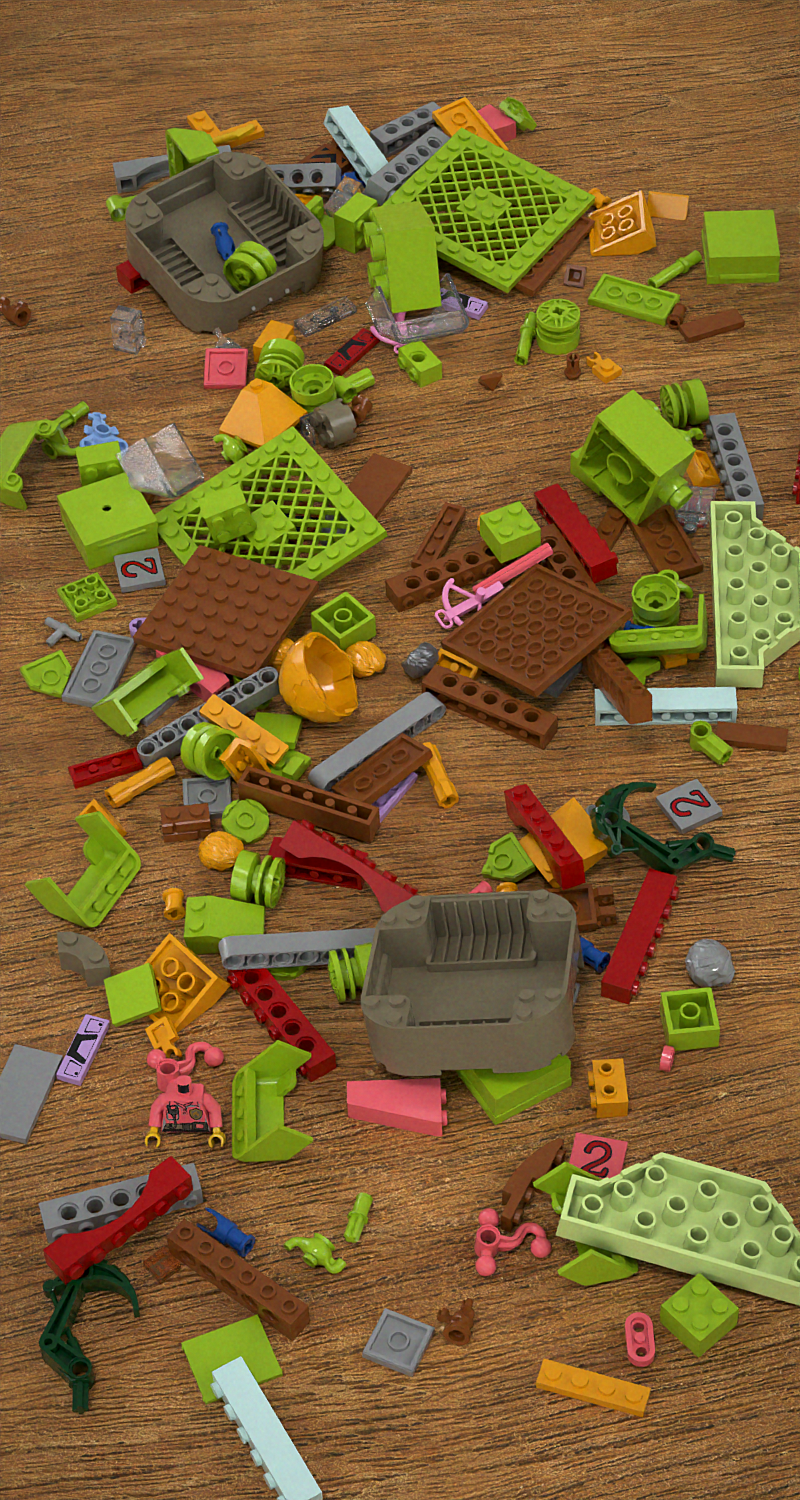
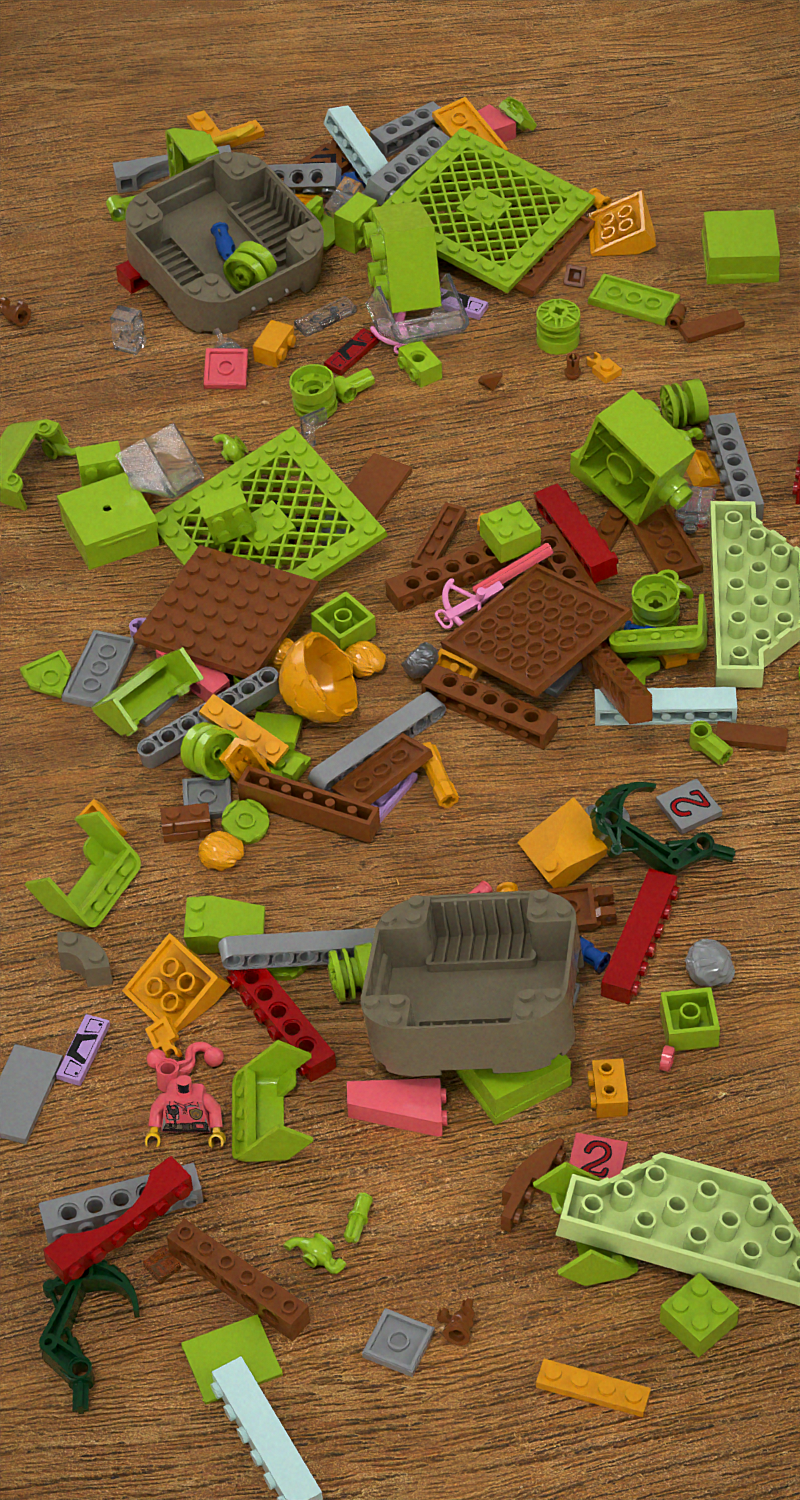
(61, 630): light grey piece -> none
(72, 415): lime axle -> none
(87, 597): lime tile -> none
(100, 432): light blue animal -> none
(105, 768): red tile -> none
(126, 790): light orange axle -> none
(132, 994): lime tile -> none
(139, 570): light grey tile -> none
(173, 901): light orange bush -> none
(229, 1234): blue piece -> none
(258, 879): lime wheel -> none
(261, 414): light orange slope -> none
(278, 362): lime wheel -> none
(305, 842): red arch -> none
(318, 868): red brick -> none
(333, 423): dark tan brick -> none
(360, 408): dark orange piece -> none
(489, 1220): coral piece -> none
(507, 860): lime plate -> none
(527, 332): lime pin -> none
(558, 851): red arch -> none
(639, 1341): coral plate -> none
(668, 205): light orange slope -> none
(680, 266): lime pin -> none

